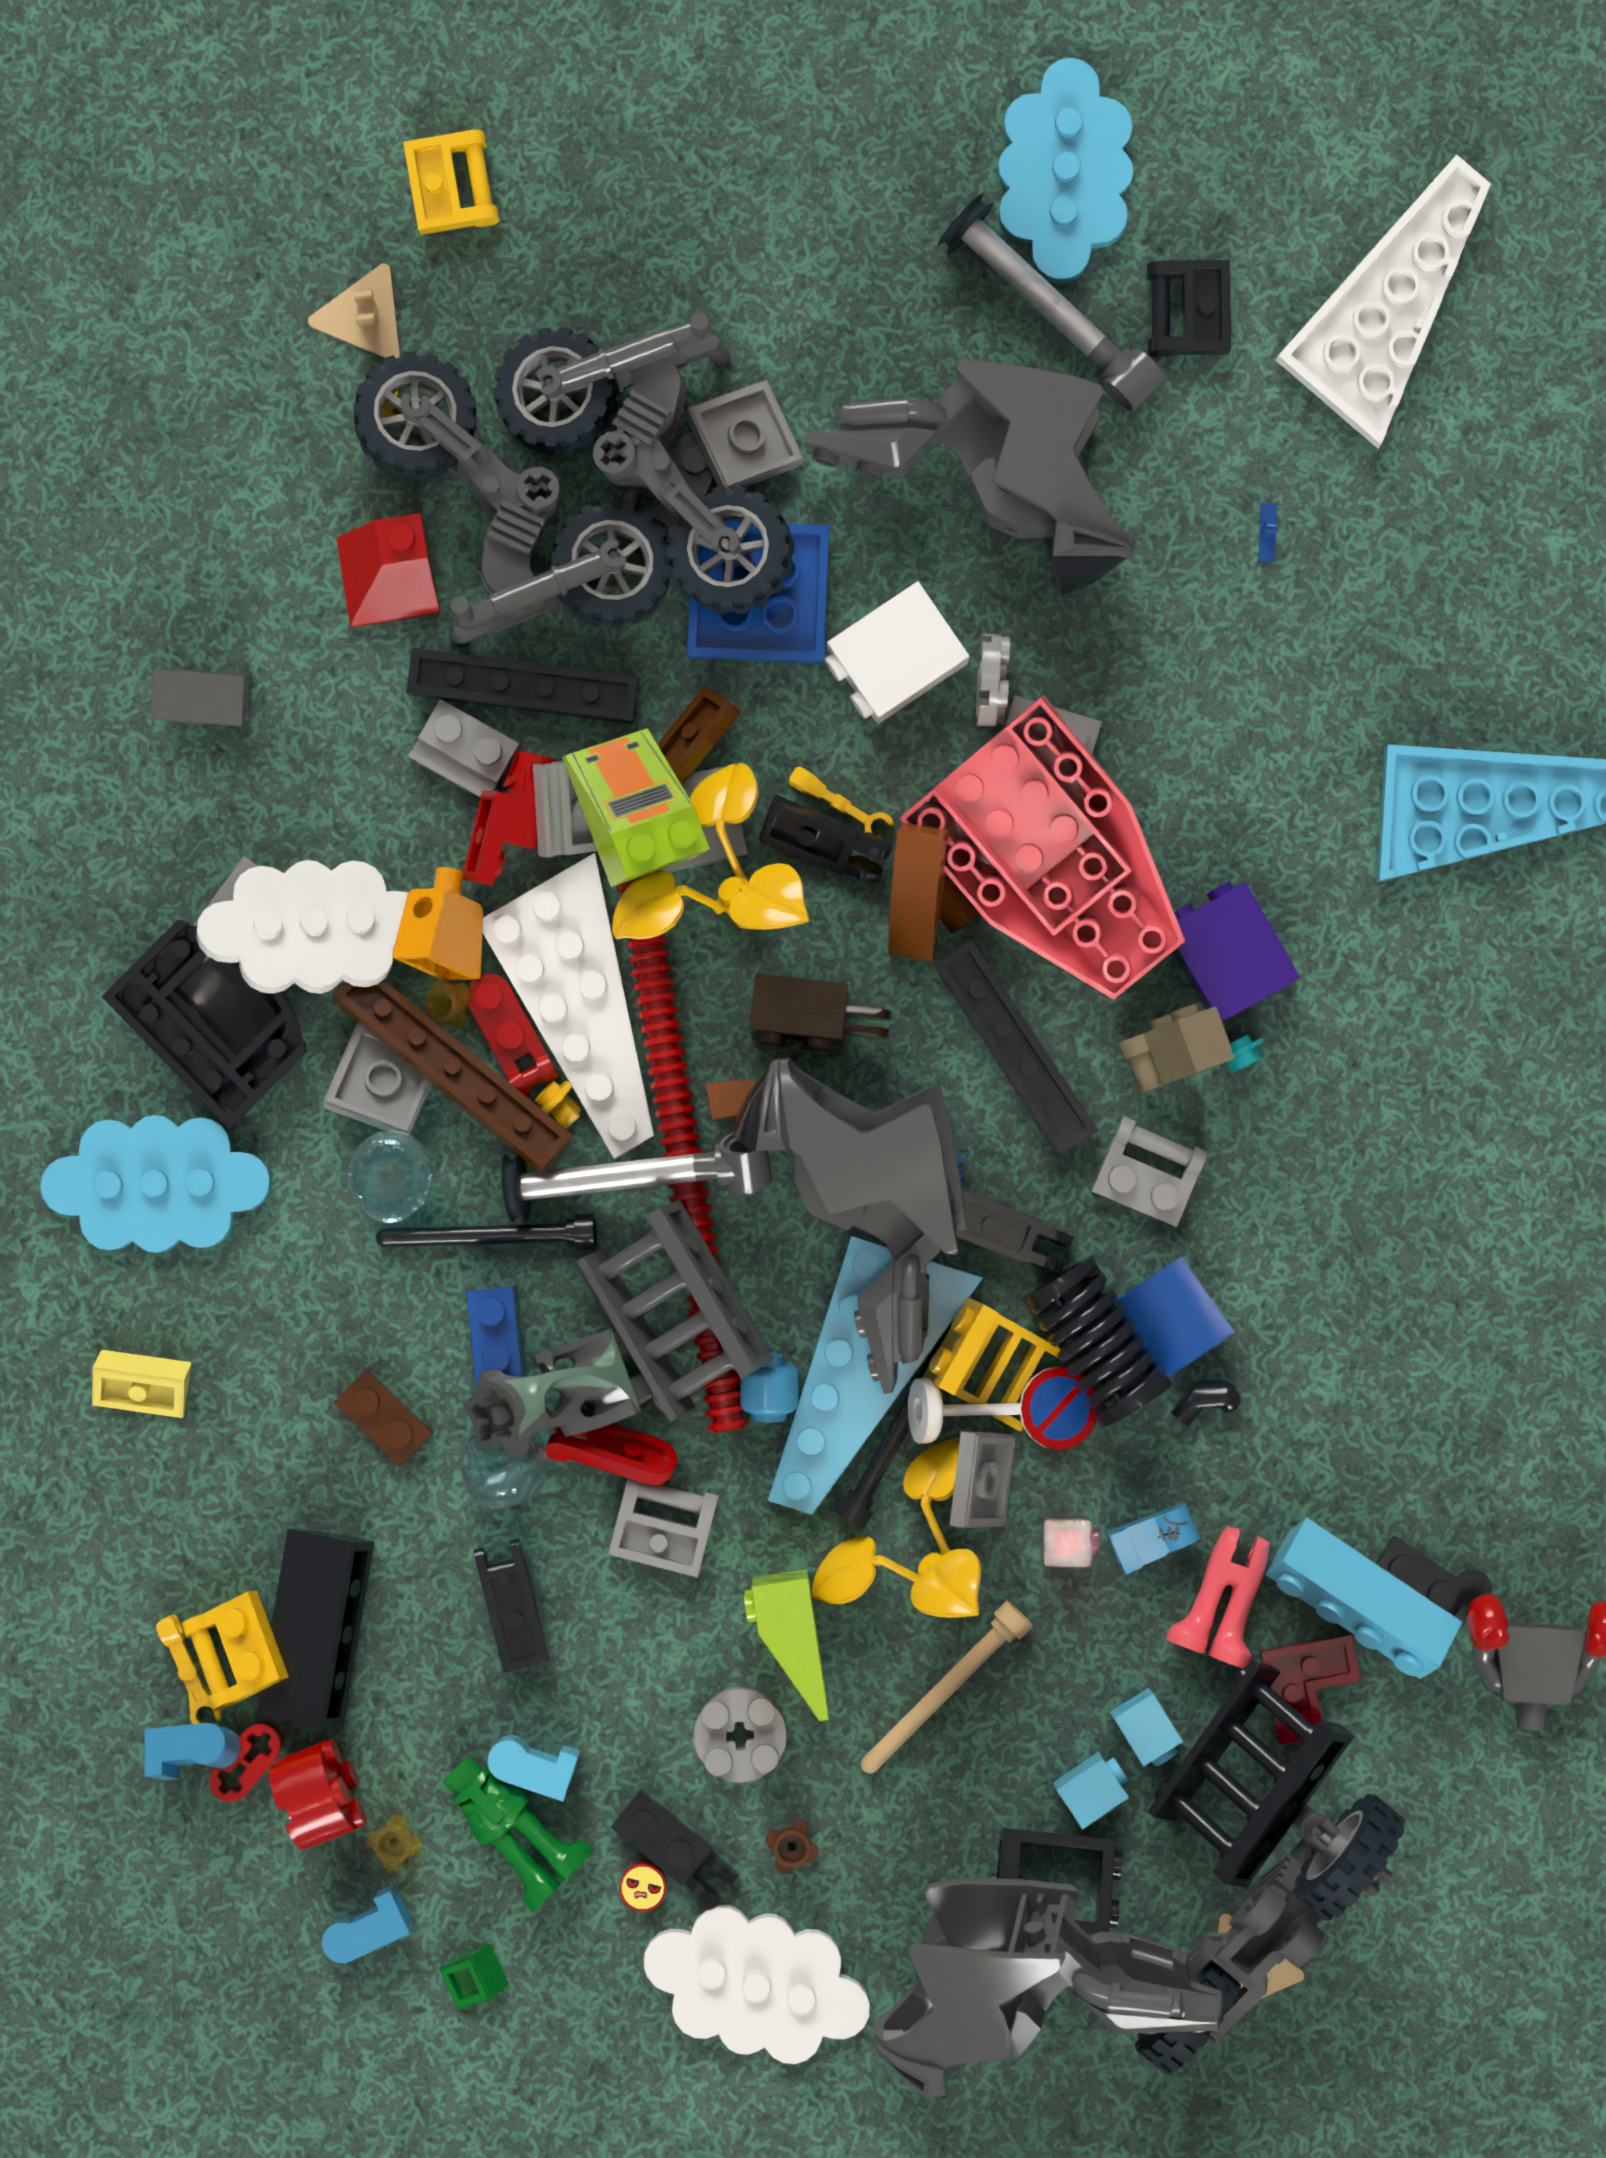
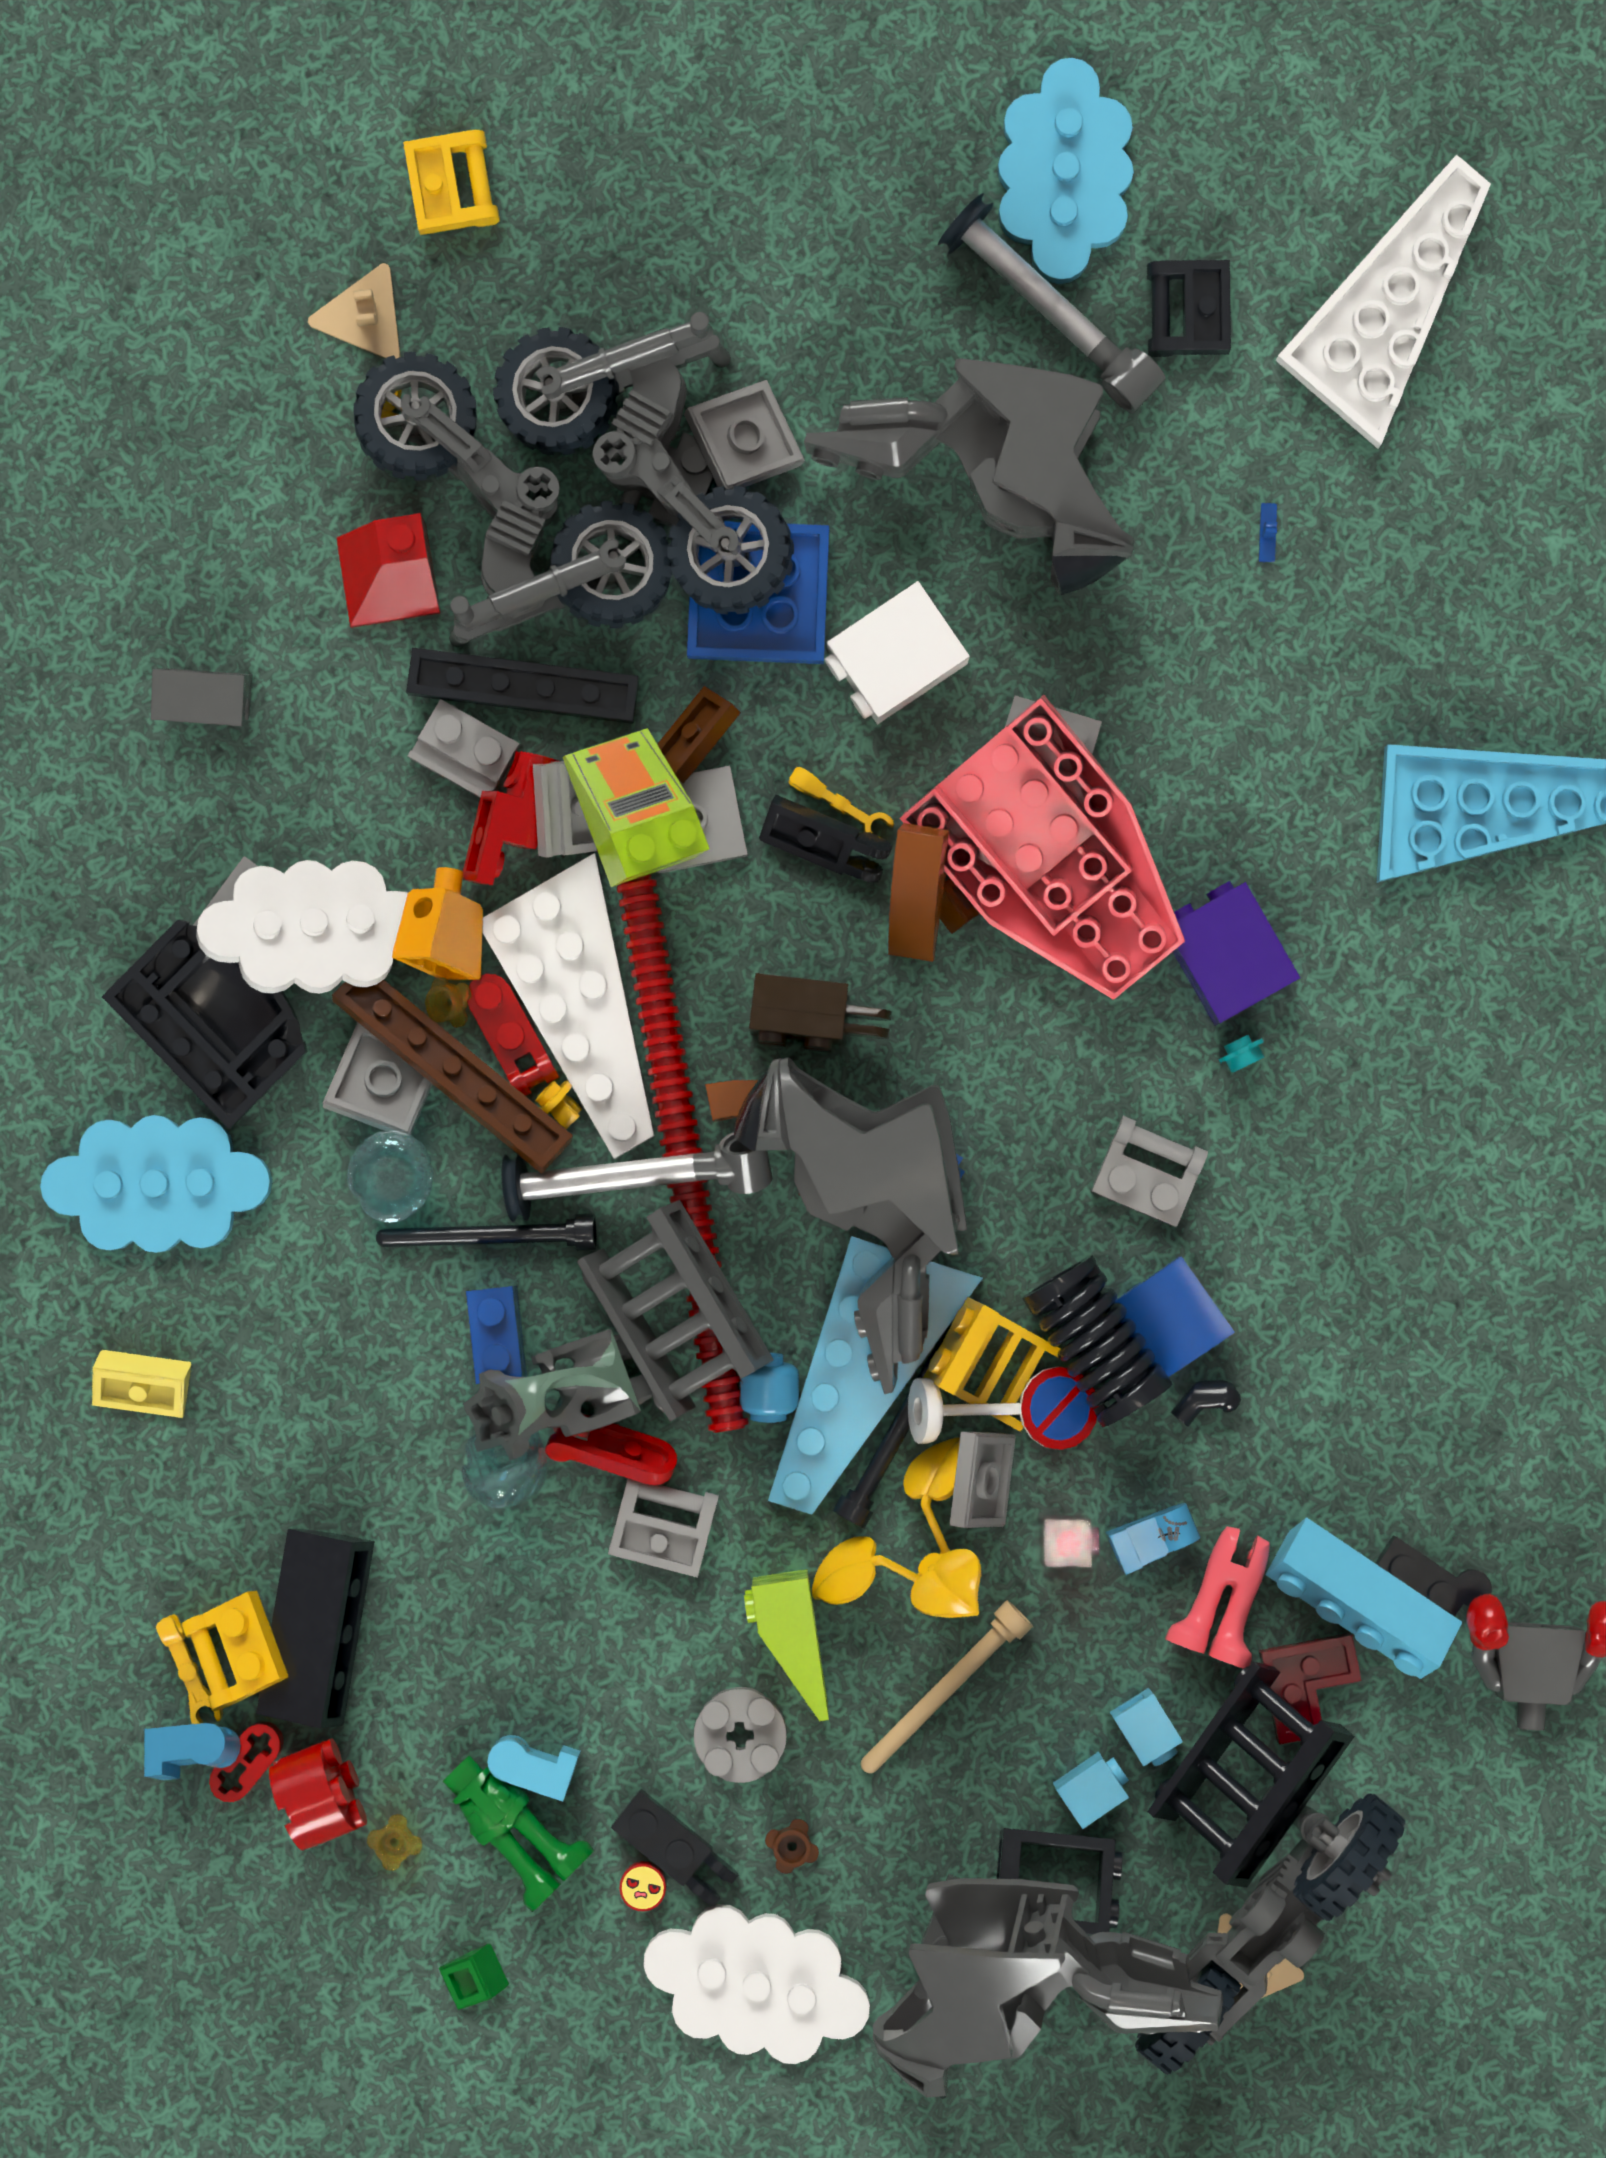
(358, 1935): dark azure leg -> none
(383, 1417): reddish brown plate -> none
(512, 1609): black hinge -> none
(766, 902): yellow plant -> none
(991, 680): light grey plate -> none
(1008, 1232): black hinge -> none
(1015, 1047): black plate -> none
(1177, 1047): dark tan hinge -> none

